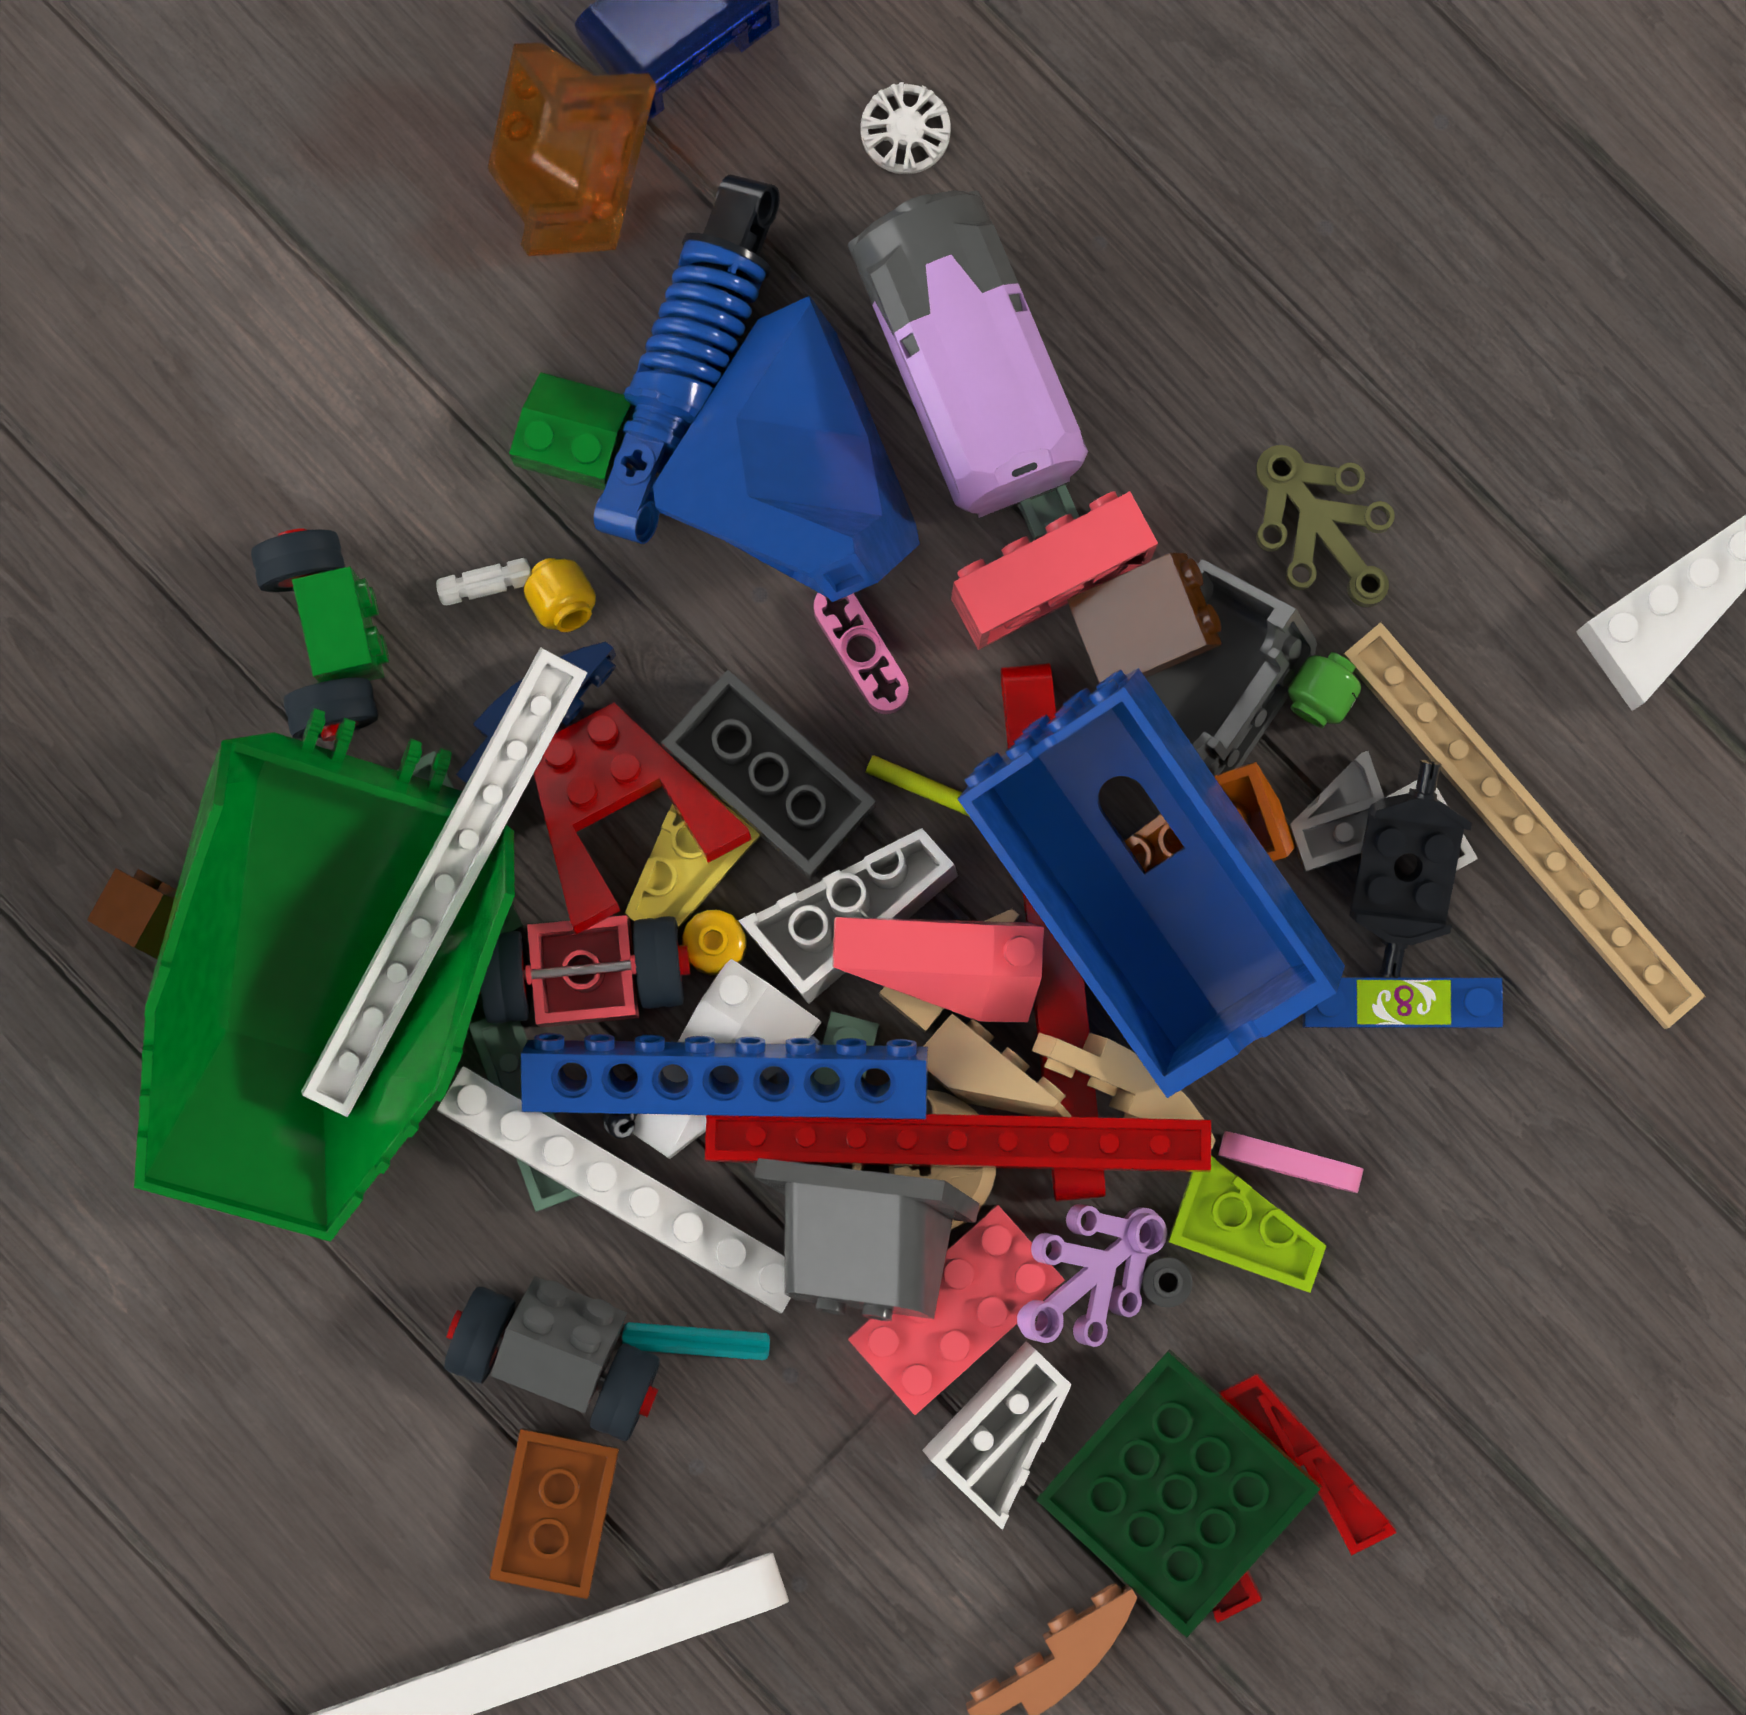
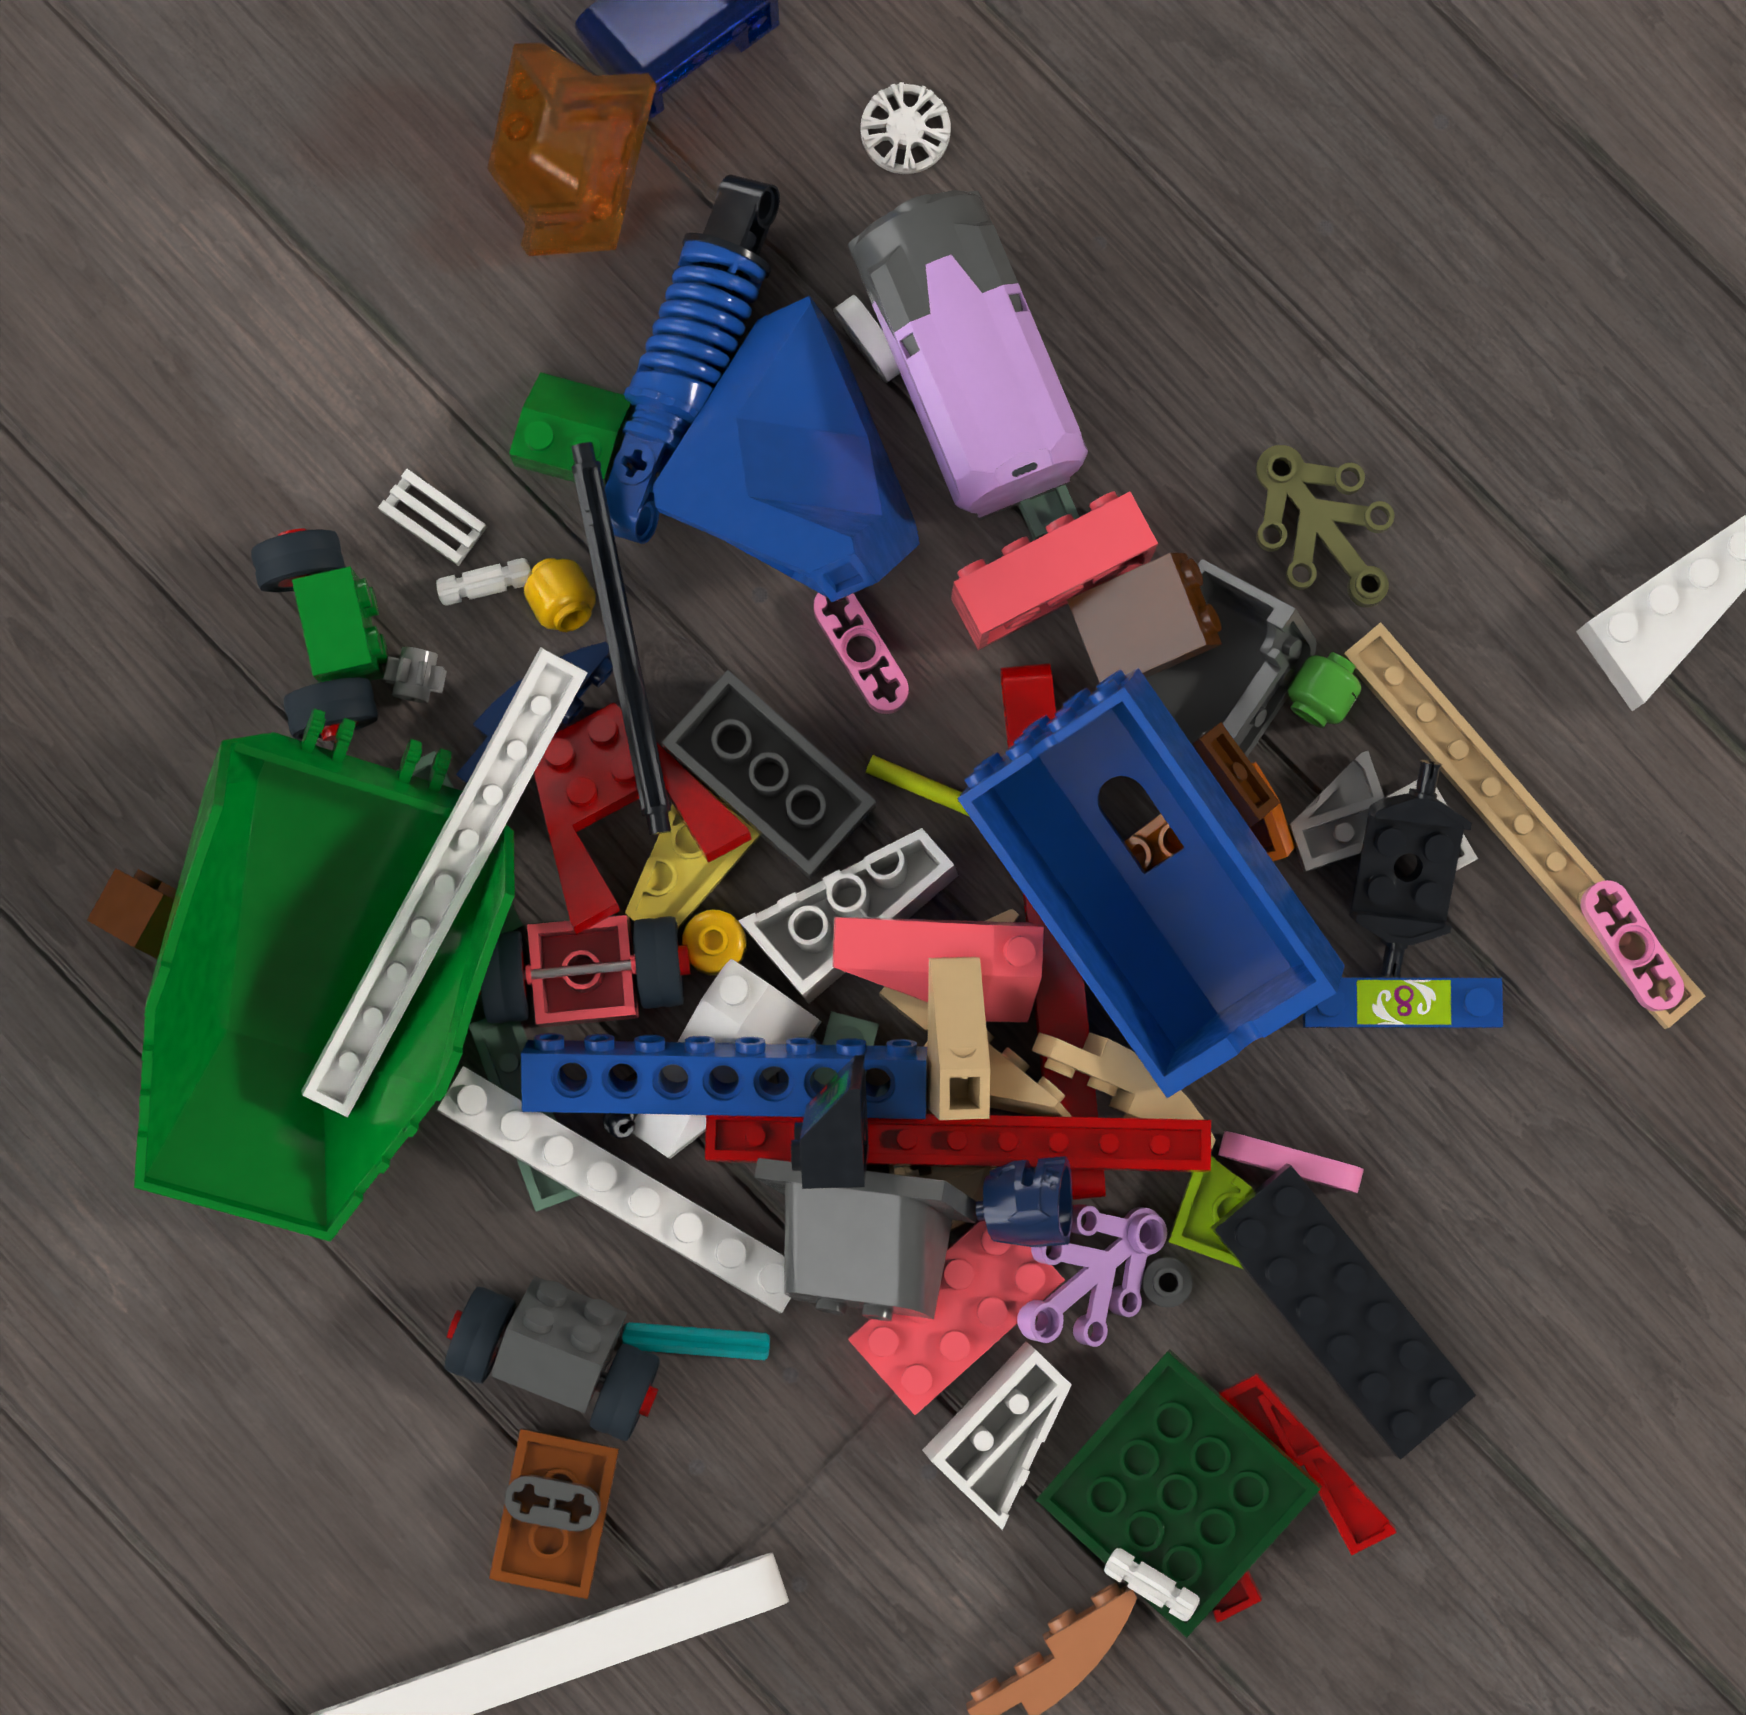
(399, 493): none -> white tile
(415, 675): none -> light grey gear
(550, 1515): none -> dark grey beam
(621, 638): none -> black piece
(834, 1137): none -> black slope
(867, 337): none -> white beam
(957, 1040): none -> tan slope
(1028, 1203): none -> dark blue helmet
(1151, 1584): none -> white axle
(1235, 774): none -> reddish brown plate
(1343, 1311): none -> black plate
(1642, 983): none -> bright pink beam

